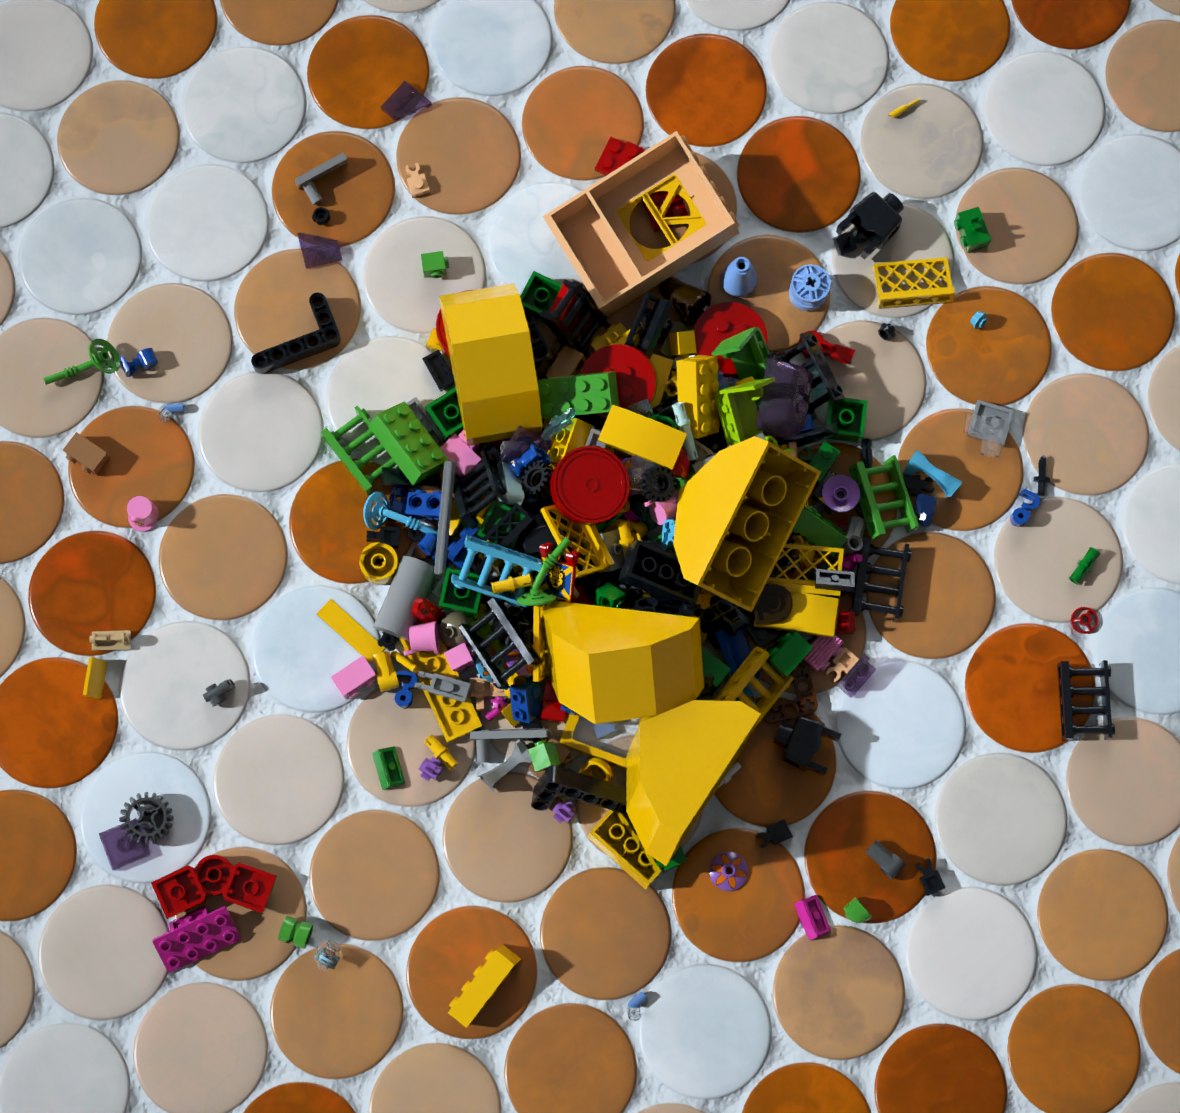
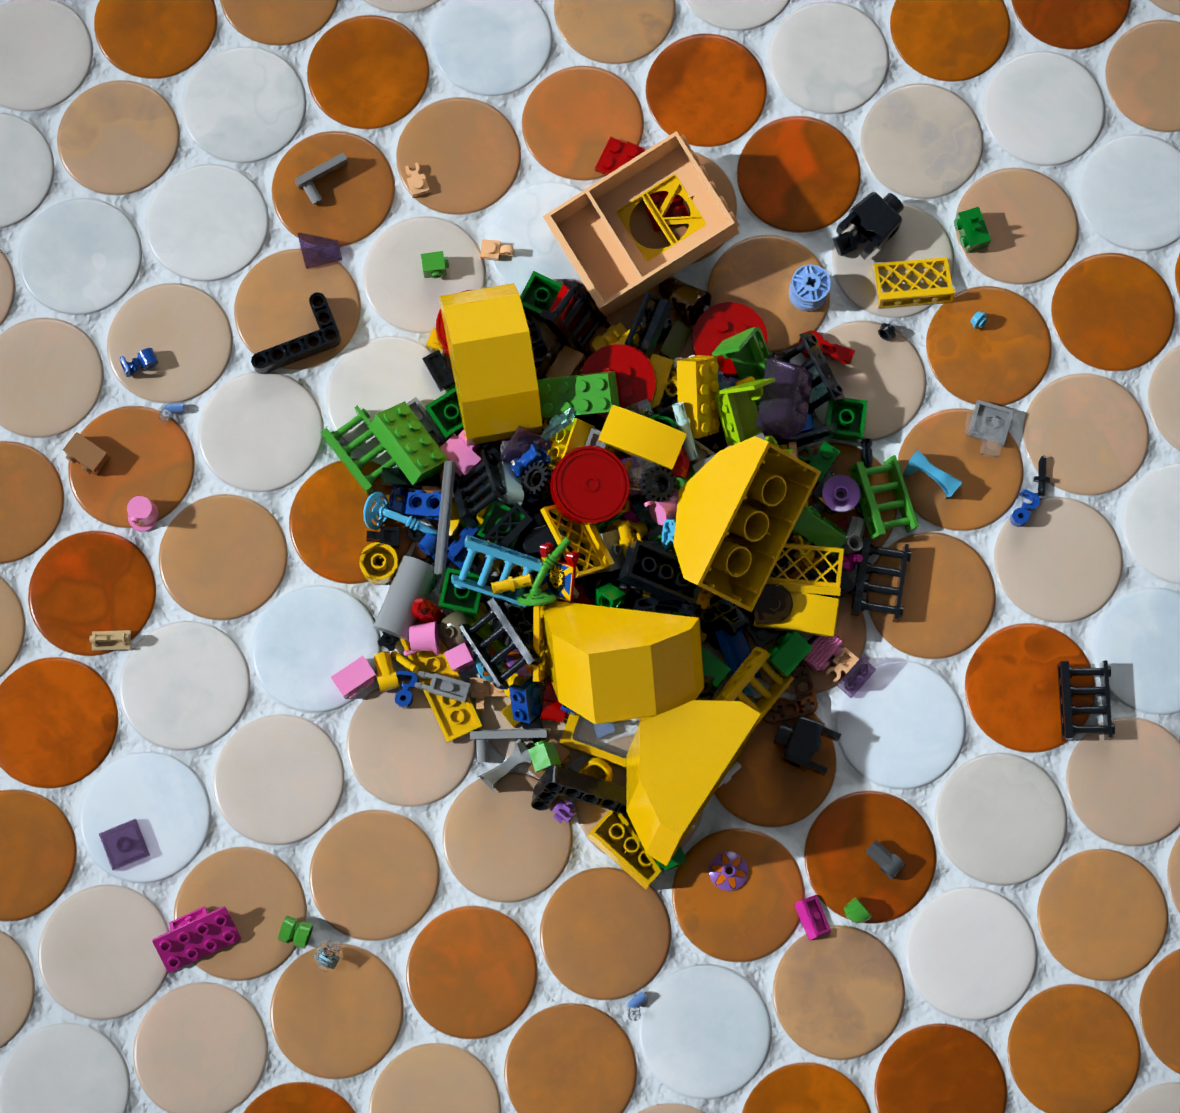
(95, 678): yellow slope -> none
(98, 361): bright green dish -> none
(141, 811): dark grey gear -> none
(191, 886): red plate -> none
(215, 693): dark grey plate -> none
(321, 211): black plate -> none
(350, 630): yellow sticker -> none
(388, 767): green slope -> none
(404, 102): clear purple wing -> none
(430, 769): medium lavender gear -> none
(441, 752): yellow pin -> none
(484, 985): yellow wedge -> none
(493, 250): none -> light nougat plate
(498, 704): dark pink plate -> none
(682, 343): yellow brick -> none
(739, 277): light blue cone -> none
(777, 833): black plate -> none
(834, 580): black plate -> none
(845, 623): red brick -> none
(900, 110): yellow piece -> none
(915, 485): black plate -> none
(925, 509): dark blue rock -> none
(931, 880): black plate -> none
(1080, 620): red piece -> none
(1084, 566): green pin -> none

